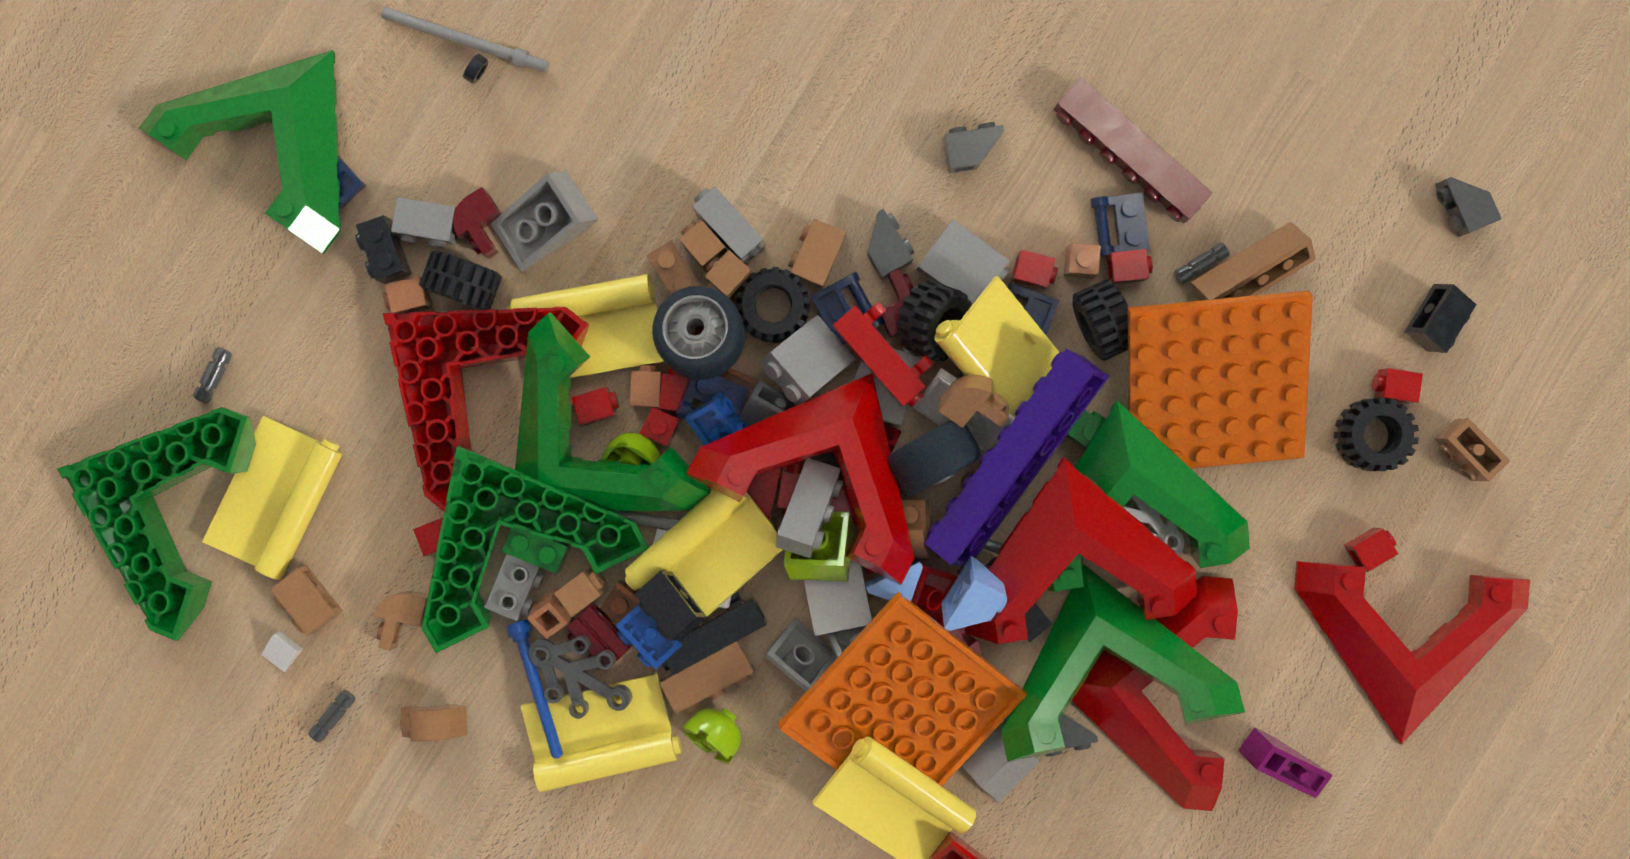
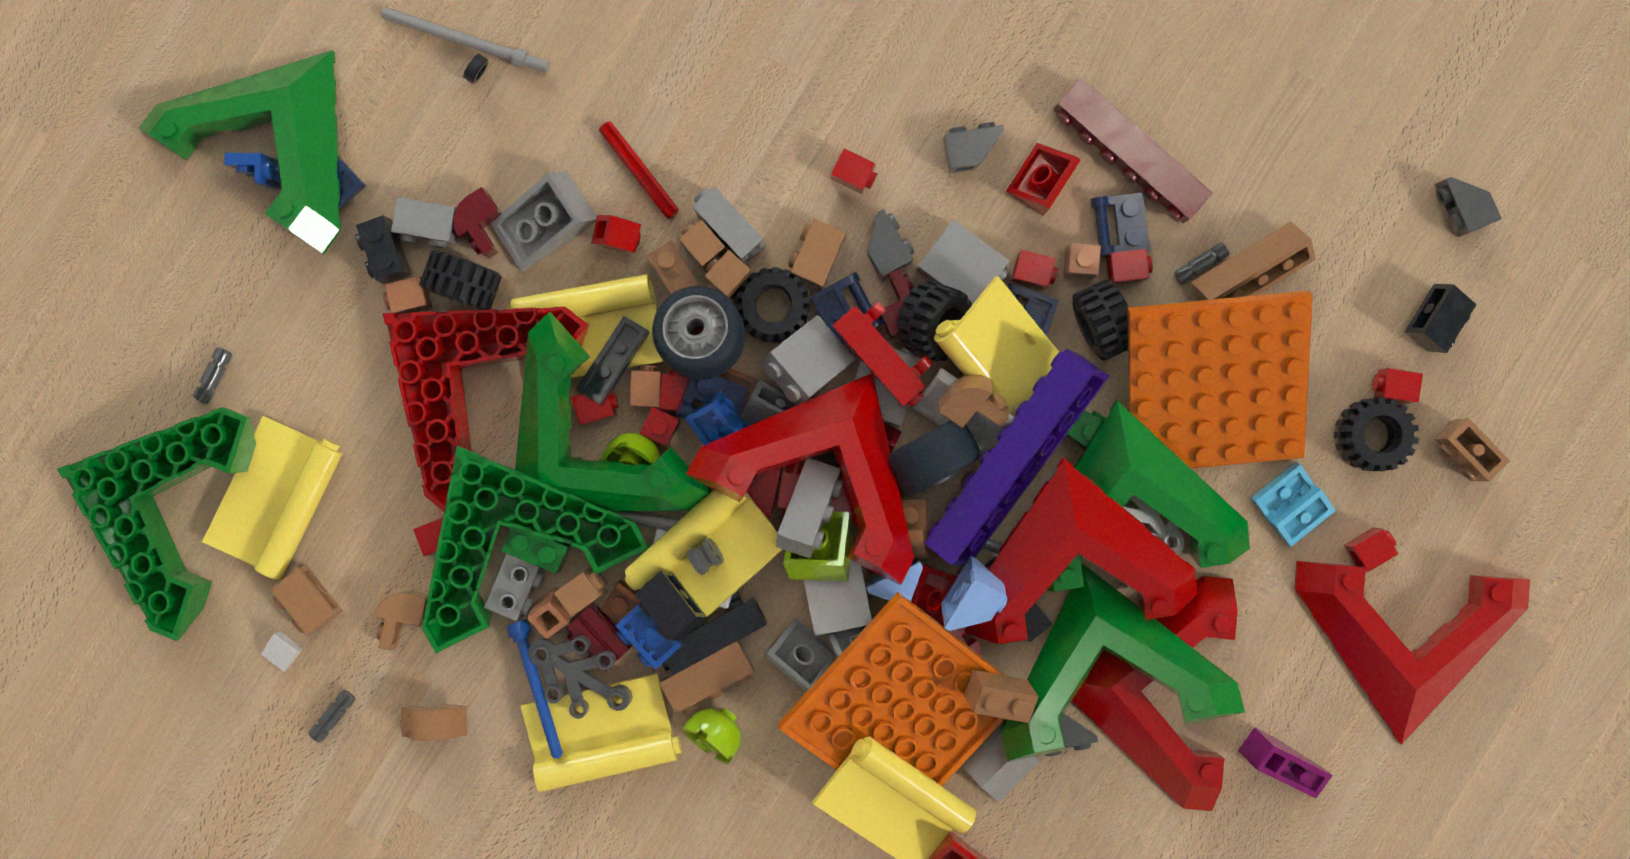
(256, 165): none -> blue bracket
(612, 360): none -> black tile
(616, 233): none -> red brick
(638, 169): none -> red axle
(705, 556): none -> dark grey wheel
(854, 171): none -> red brick
(1000, 696): none -> medium nougat brick
(1042, 177): none -> red slope
(1293, 504): none -> medium azure slope

